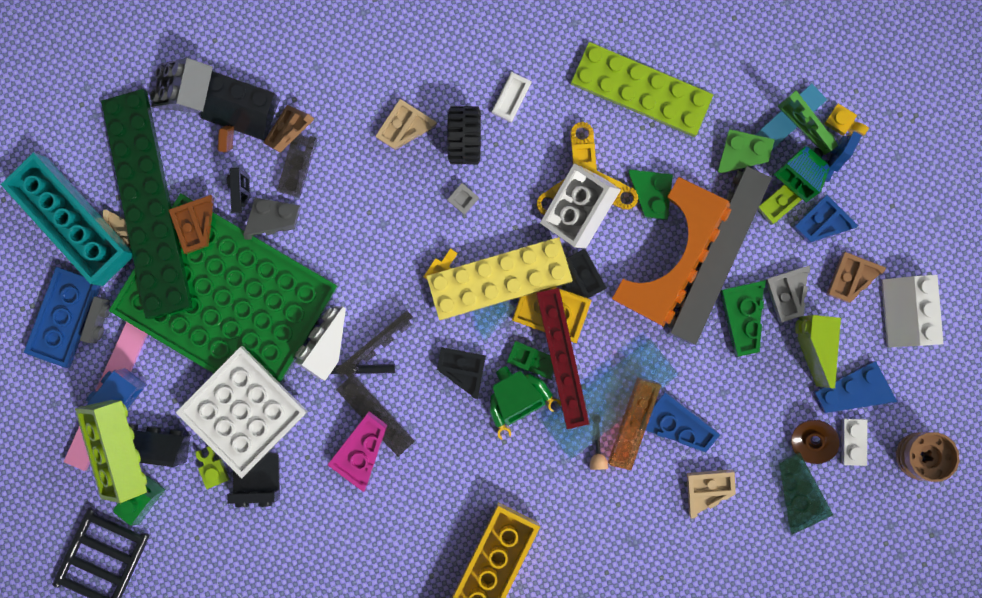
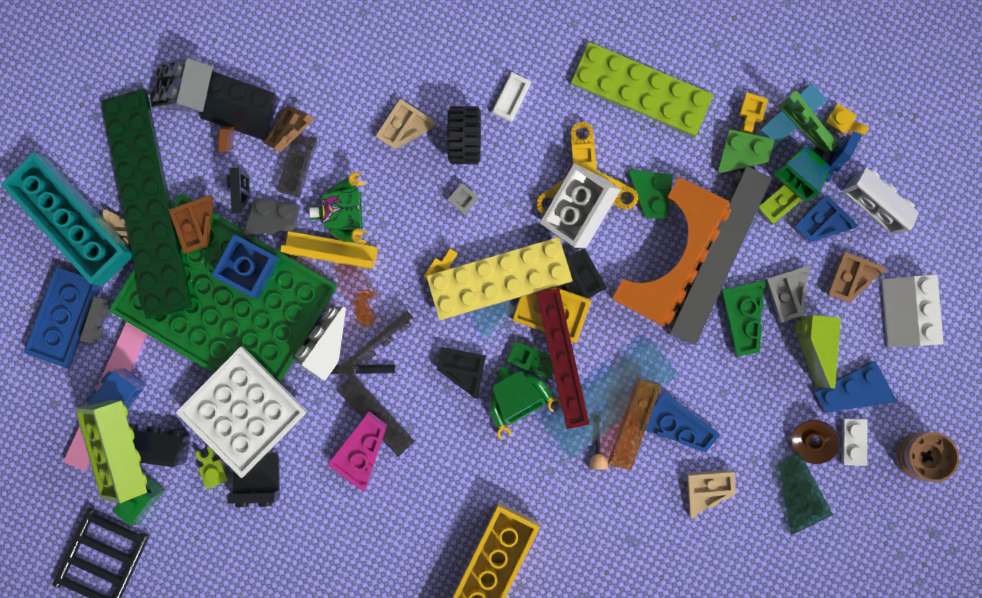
(246, 267): none -> blue brick
(330, 250): none -> yellow fence
(342, 210): none -> green torso
(365, 313): none -> clear orange bracket
(752, 110): none -> yellow plate
(881, 201): none -> white slope

